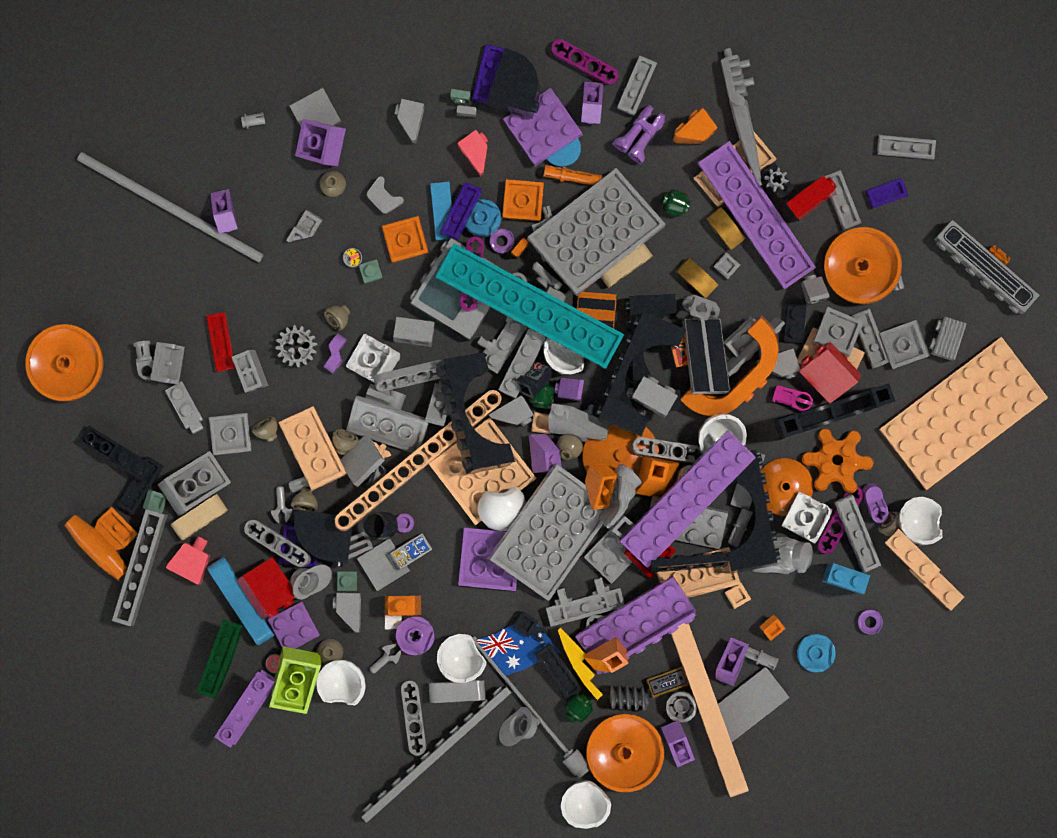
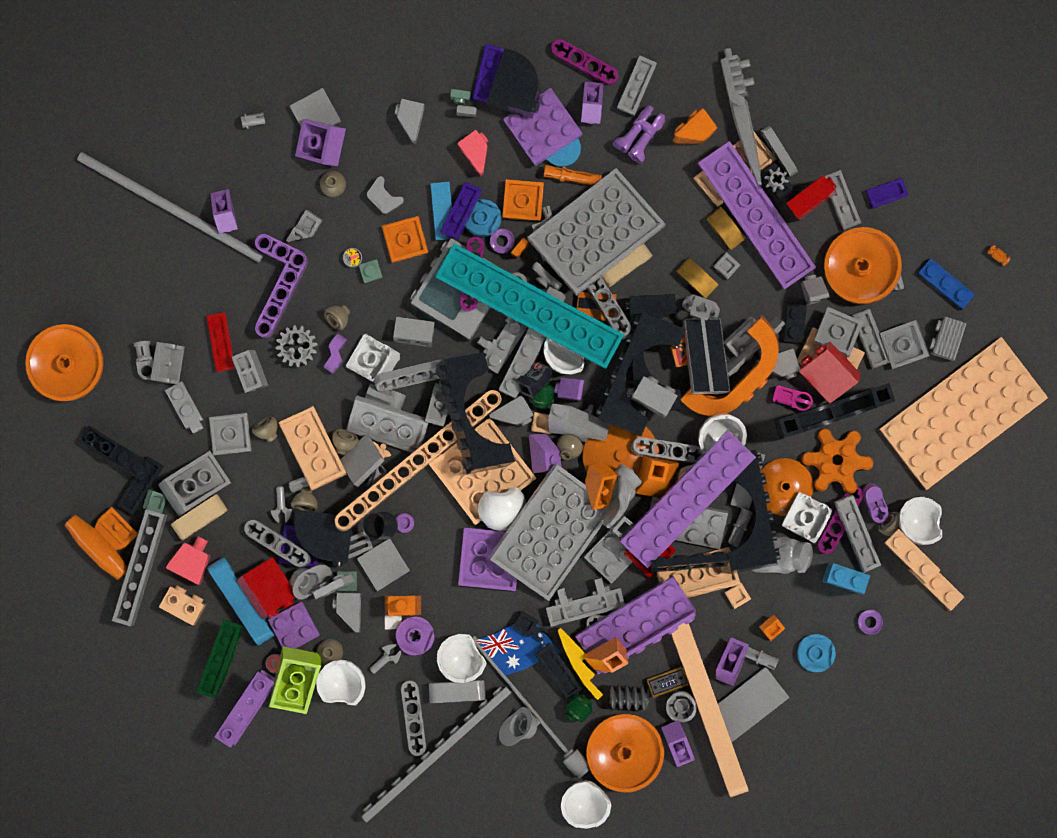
(183, 605): none -> light nougat brick
(281, 284): none -> medium lavender beam
(338, 582): none -> light grey plate
(410, 551): tile -> none
(611, 304): none -> light grey beam
(675, 203): dark green head -> none
(779, 151): none -> light grey beam
(906, 147): light grey tile -> none
(946, 284): none -> blue plate
(986, 267): brick -> none

